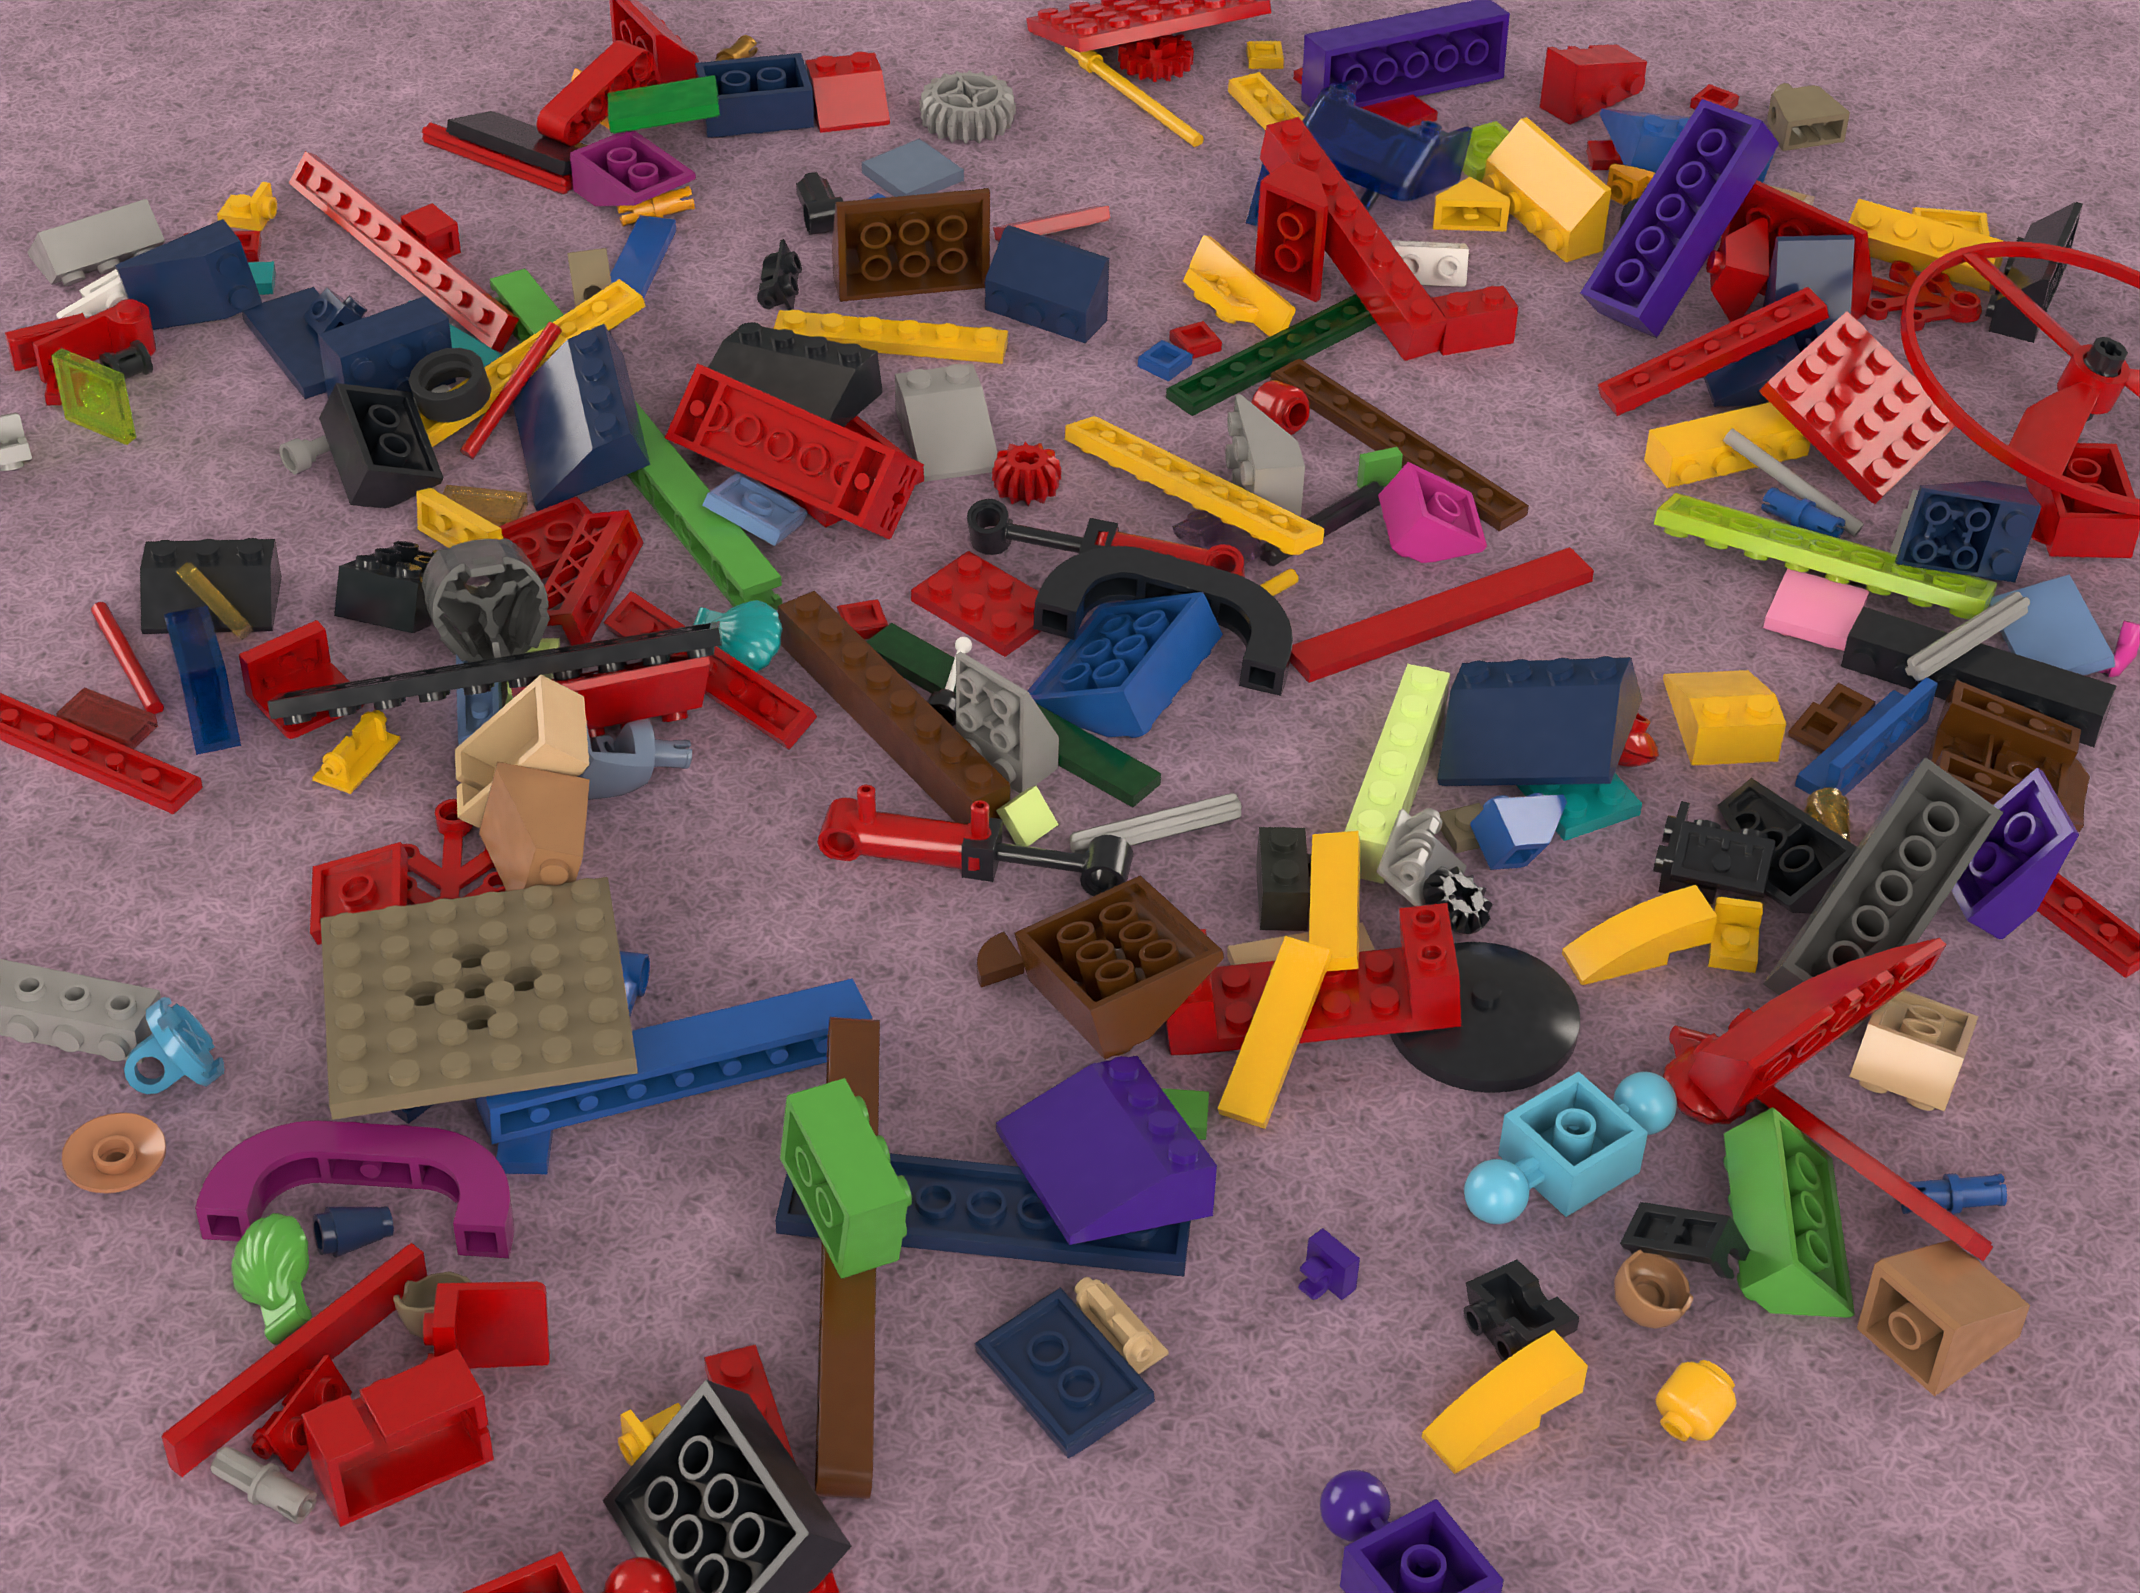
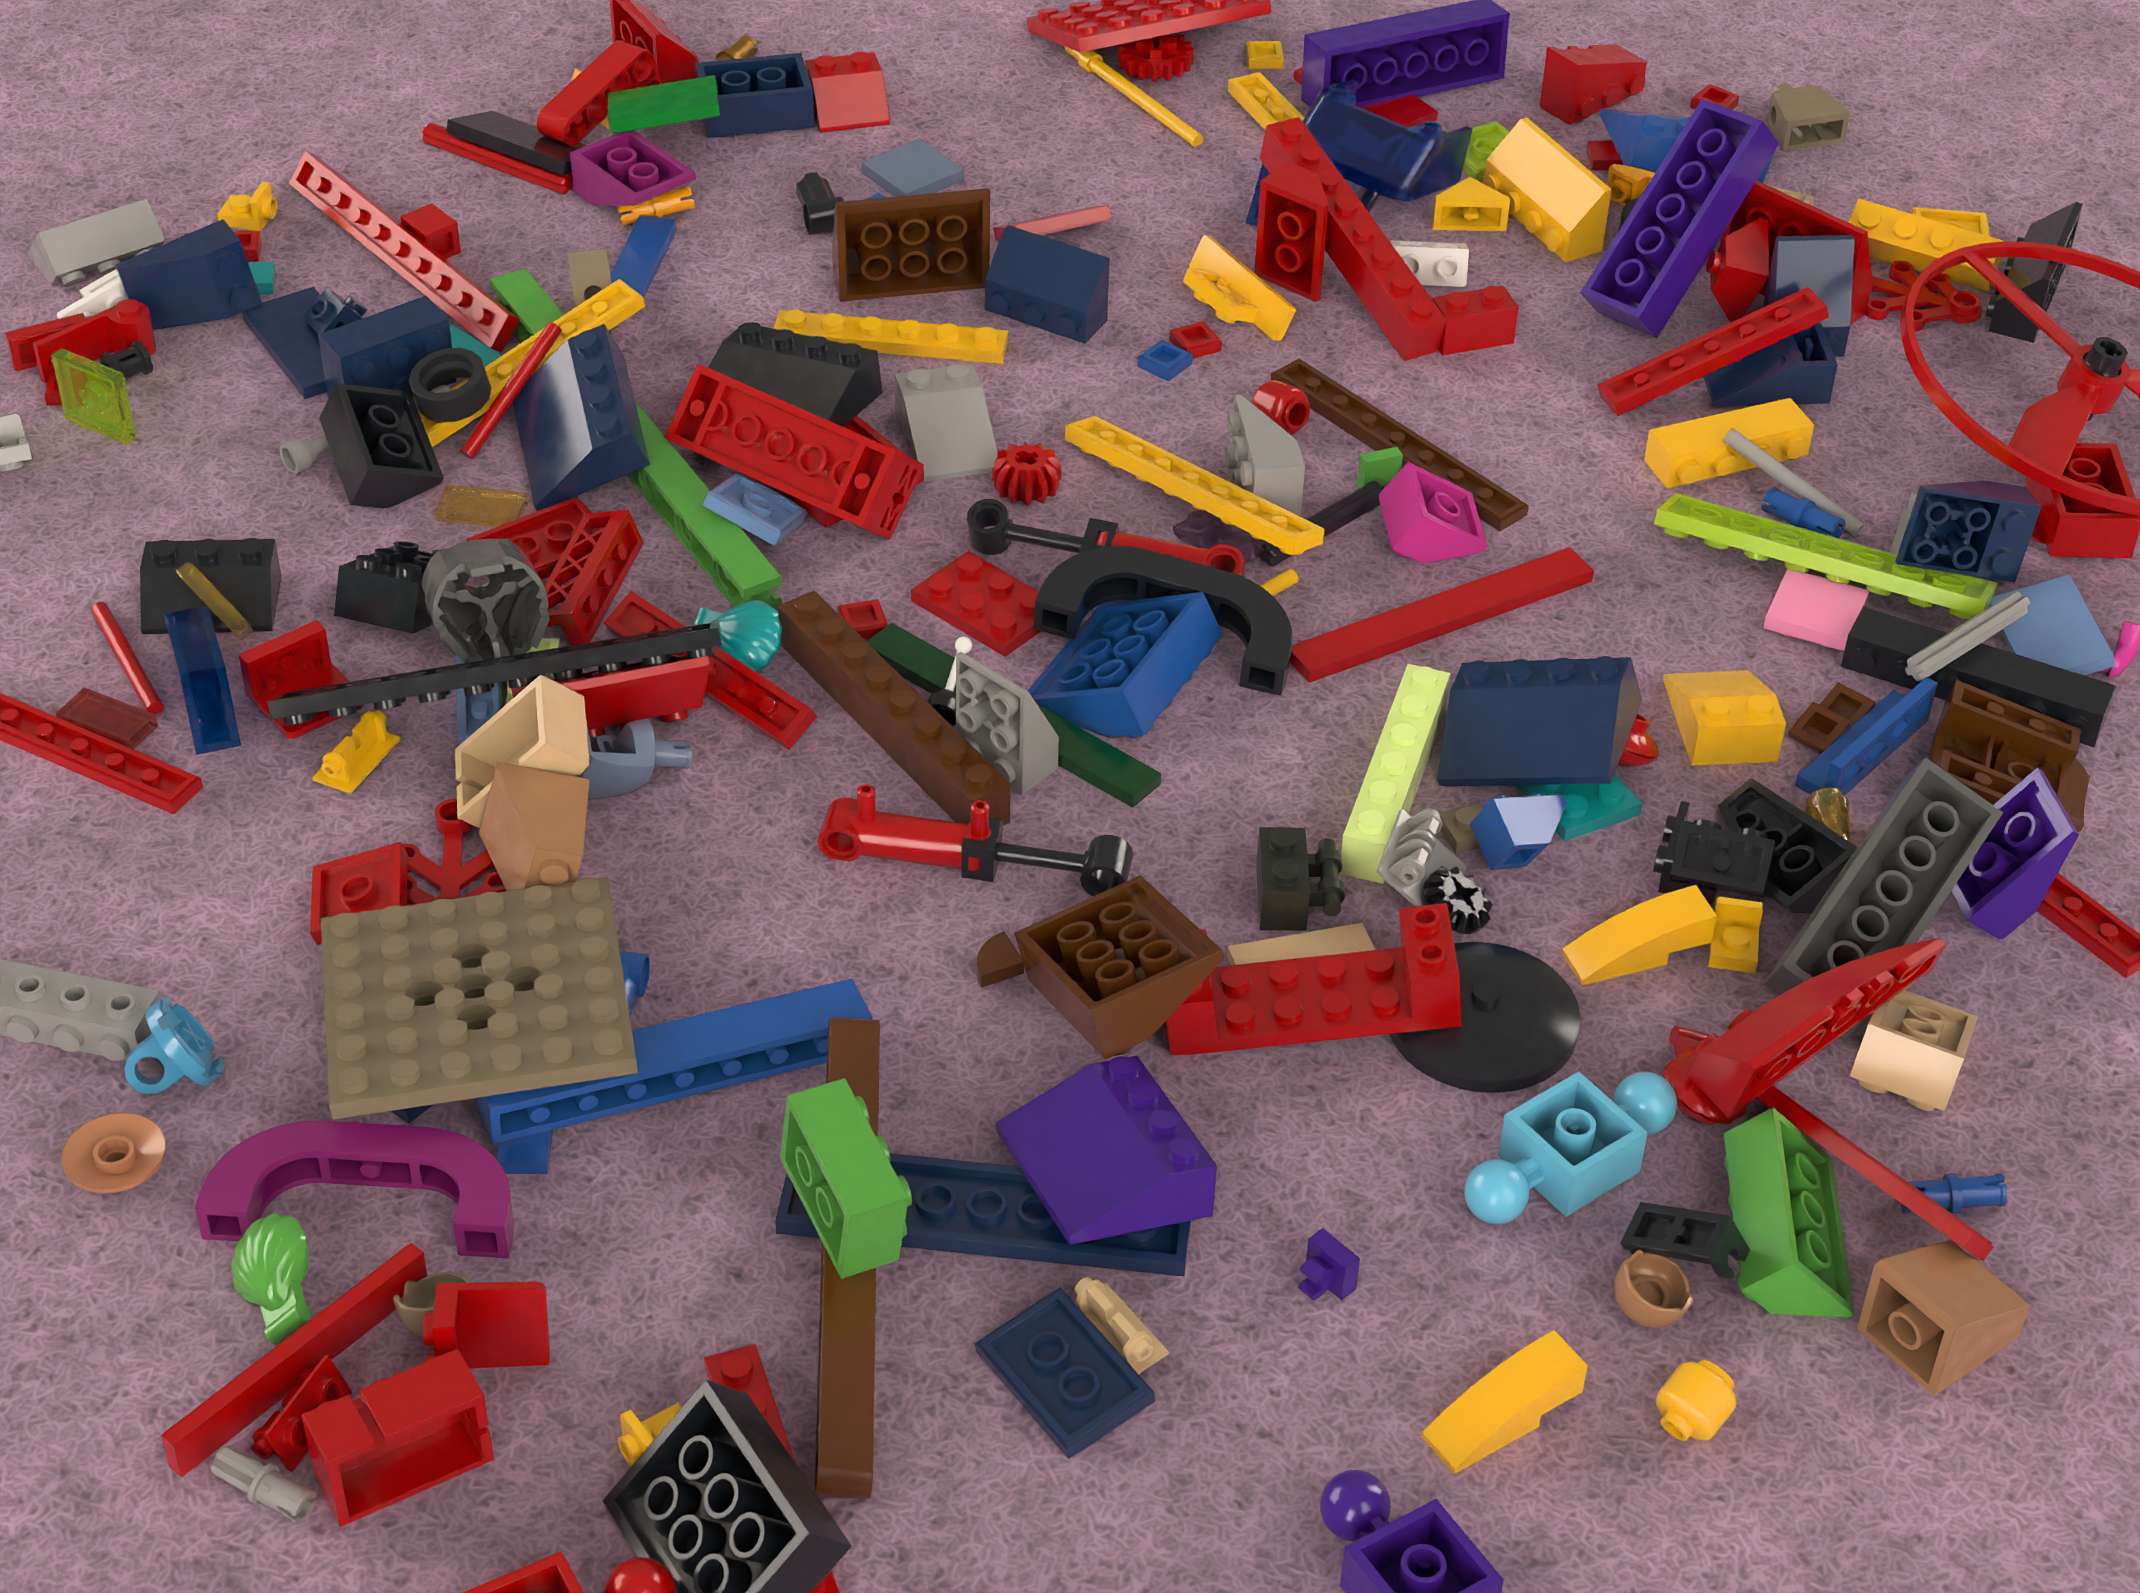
(350, 1228): dark blue cone -> none
(450, 521): yellow plate -> none
(779, 278): black hinge -> none
(967, 106): light grey gear -> none
(1027, 817): yellowish green tile -> none
(1163, 822): light grey axle -> none
(1192, 1107): bright green tile -> none
(1269, 355): dark green tile -> none
(1275, 1032): yellow tile -> none
(1336, 897): yellow tile -> none
(1513, 1309): black cylinder -> none
(1858, 407): plate -> none

